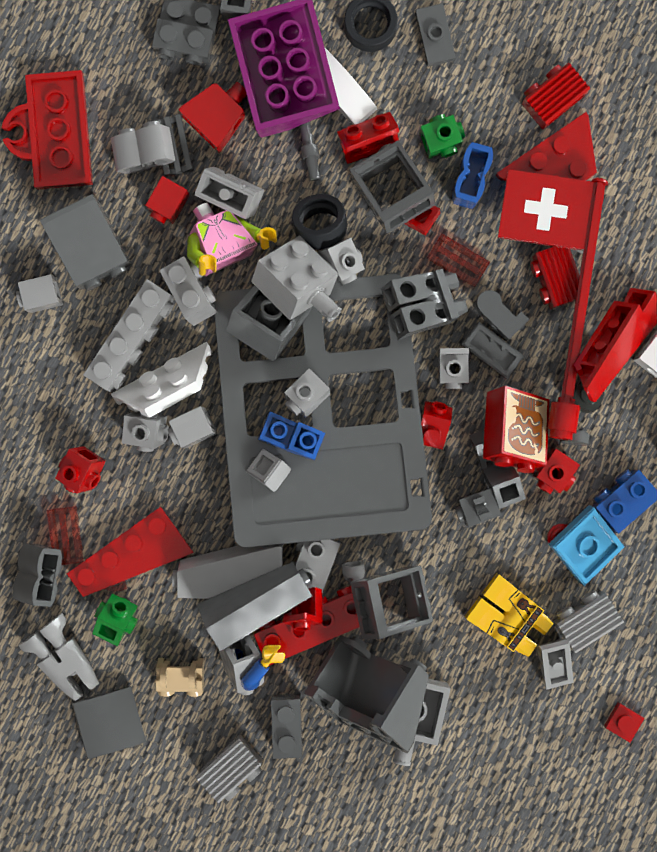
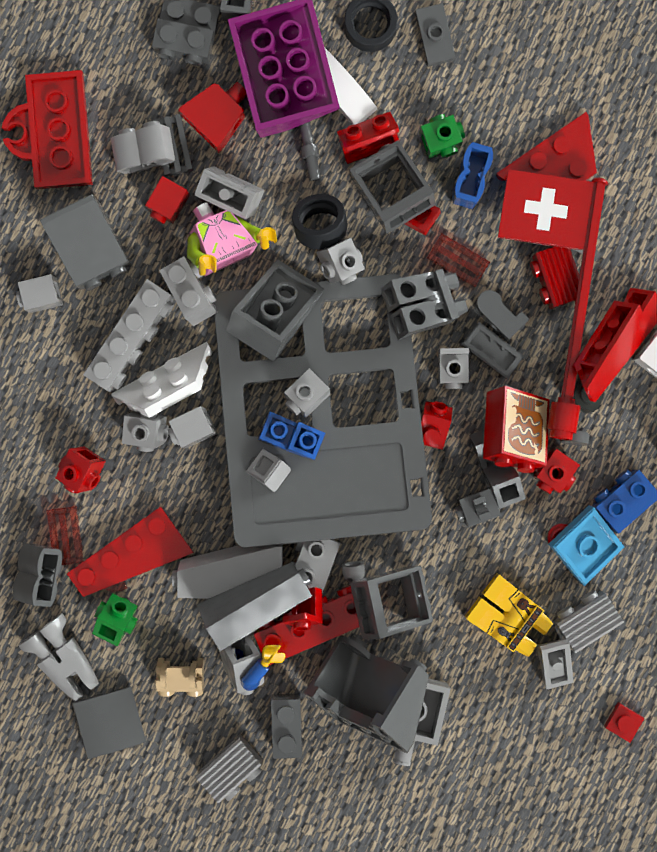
(297, 279): light grey brick -> none
(555, 95): red brick -> none

